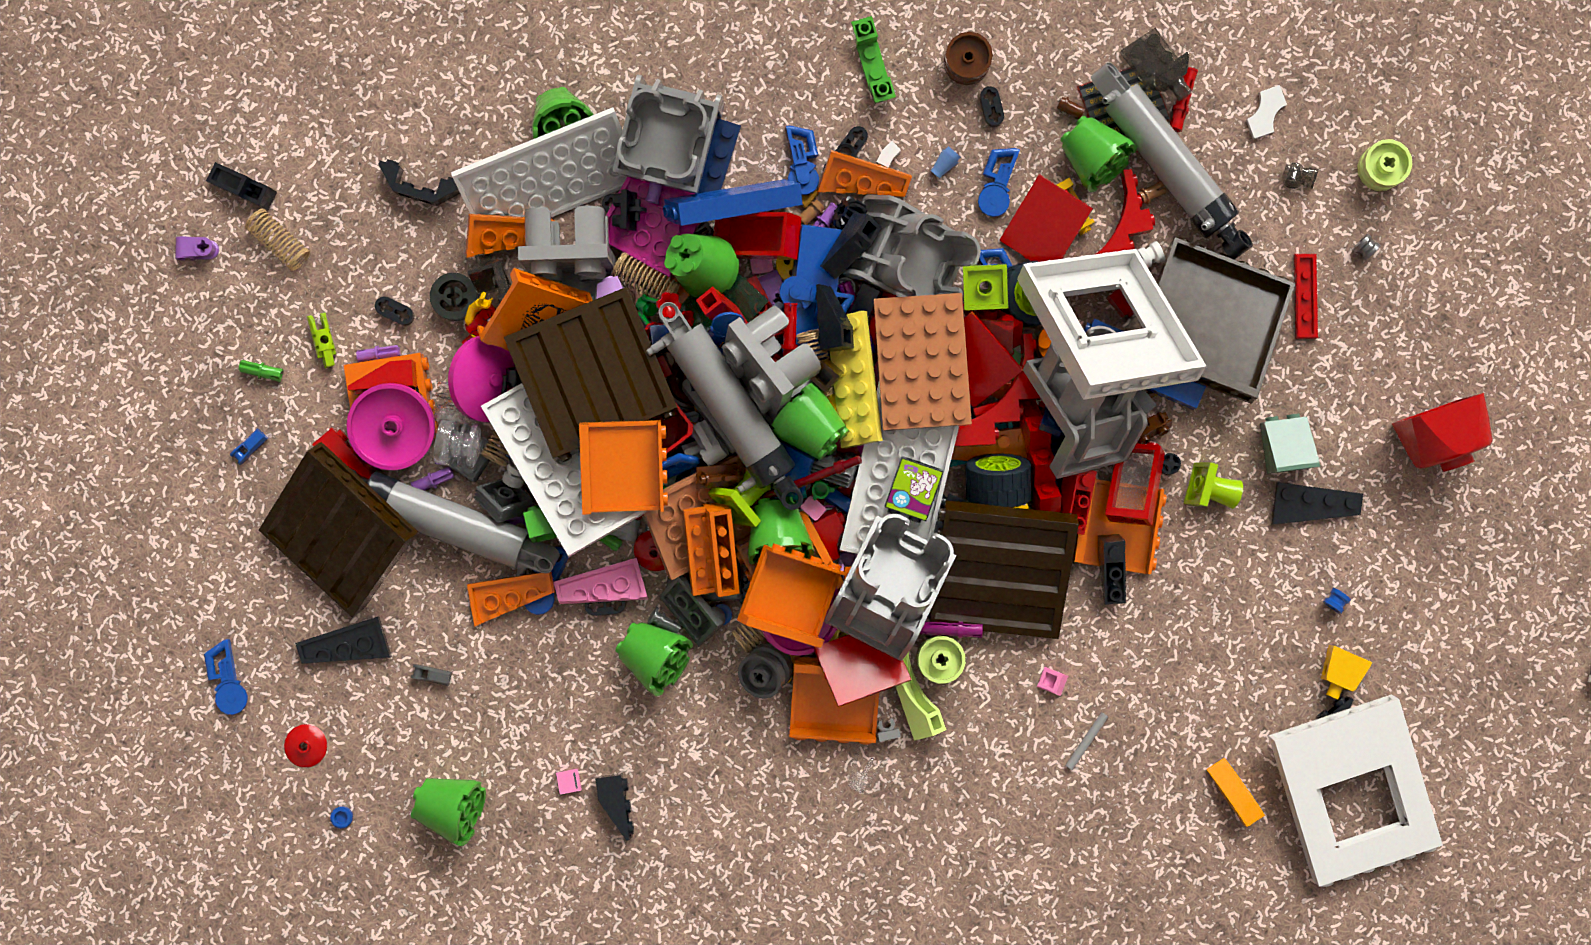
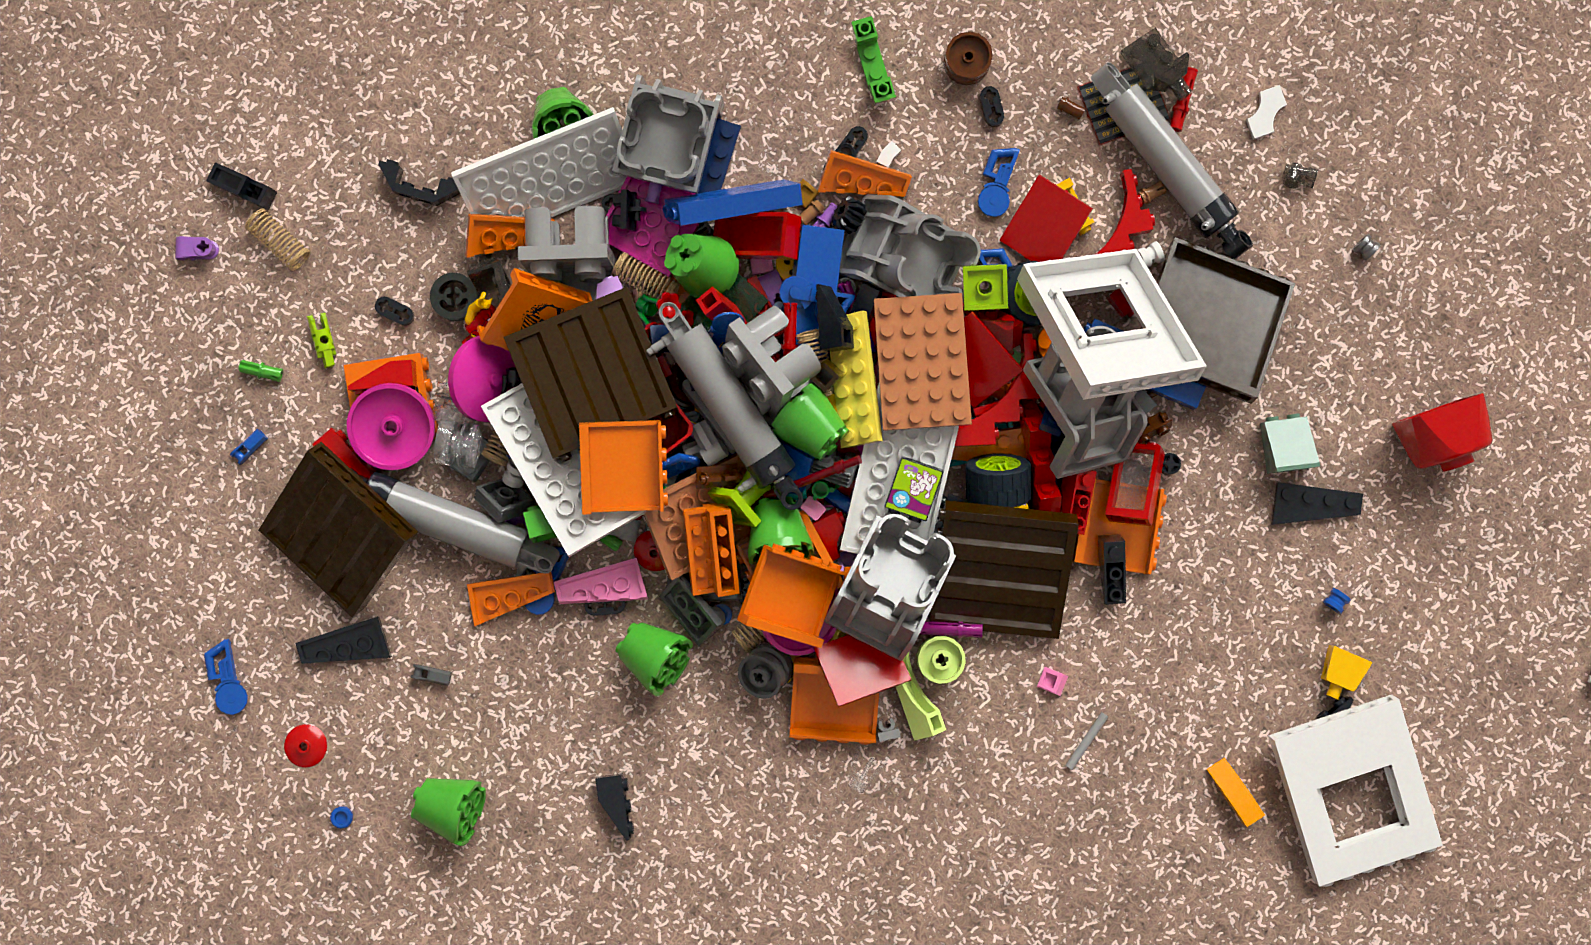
(377, 353): medium lavender axle -> none
(433, 479): medium lavender axle -> none
(568, 781): bright pink tile -> none
(663, 621): dark grey pin -> none
(801, 169): blue piece -> none
(851, 243): black slope -> none
(947, 160): medium blue cone -> none
(1096, 152): bright green cone -> none
(1205, 486): lime plant -> none
(1305, 296): red tile -> none
(1396, 161): yellowish green wheel -> none

